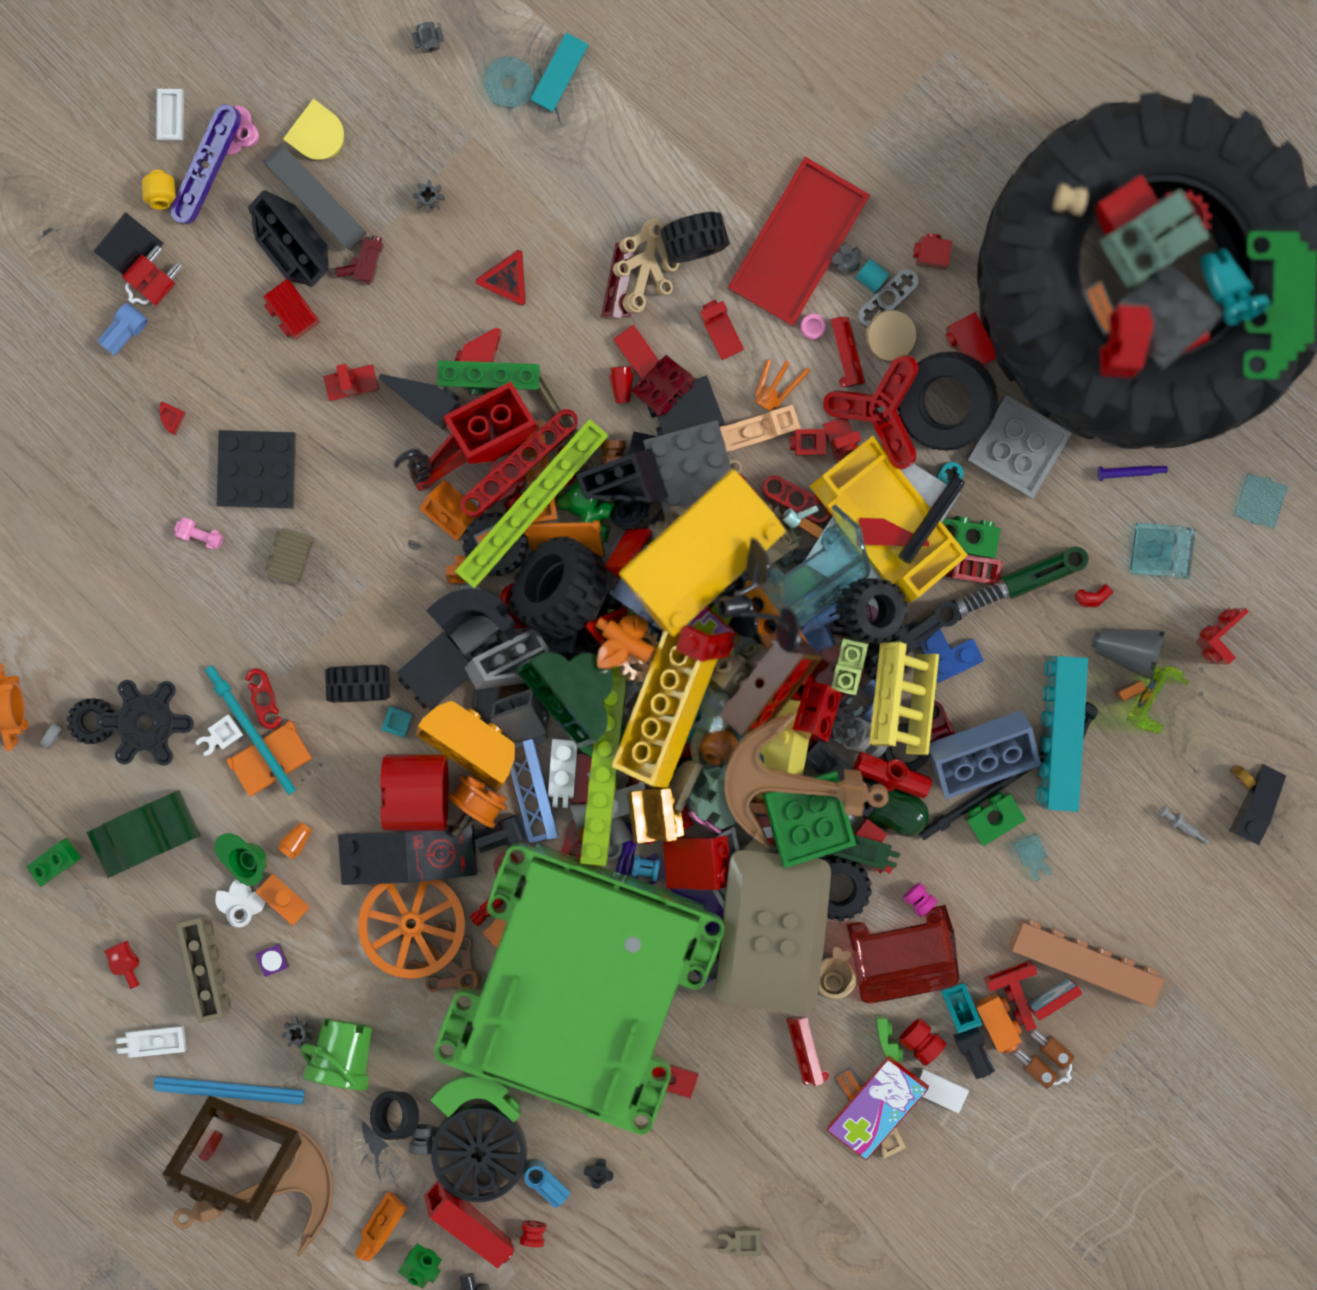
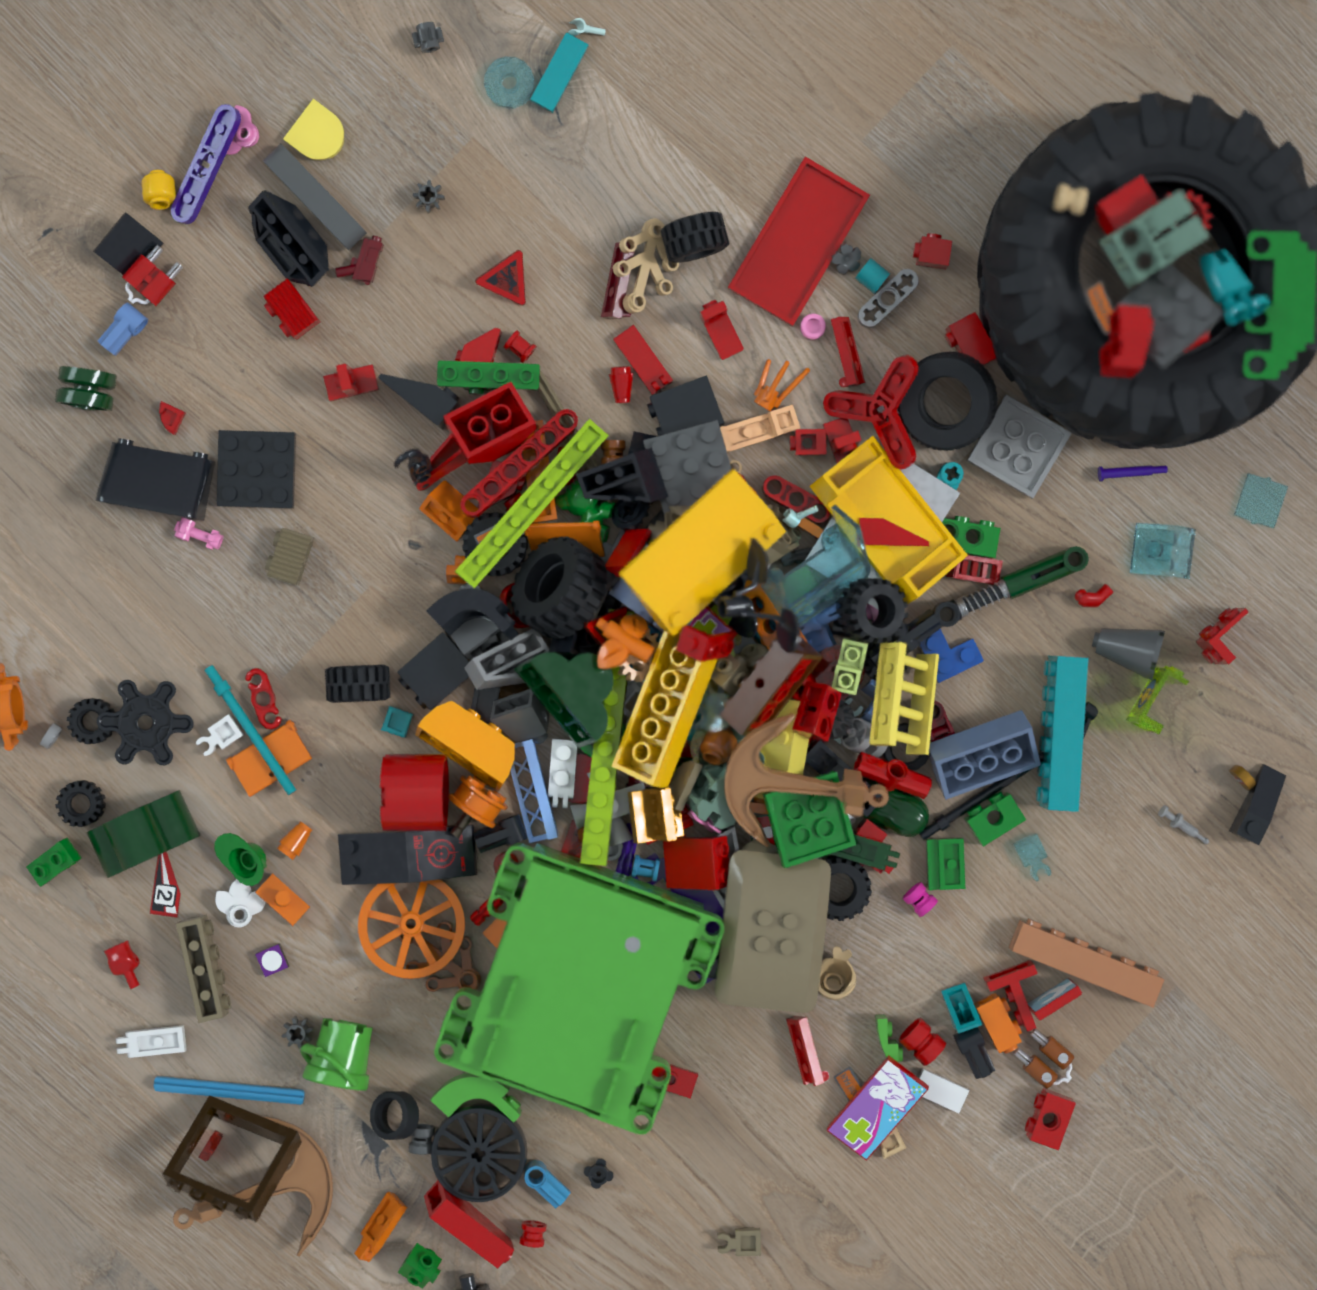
(65, 803): none -> black tyre
(86, 387): none -> dark green wheel
(156, 480): none -> black windscreen
(166, 890): none -> sticker
(170, 115): white tile -> none
(519, 346): none -> red bush
(582, 27): none -> light aqua hand
(662, 384): dark red hinge -> none
(890, 335): tan tile -> none
(905, 959): clear red windscreen -> none
(931, 519): black axle -> none
(945, 863): none -> green plate
(1050, 1133): none -> red brick
(1130, 690): orange tile -> none

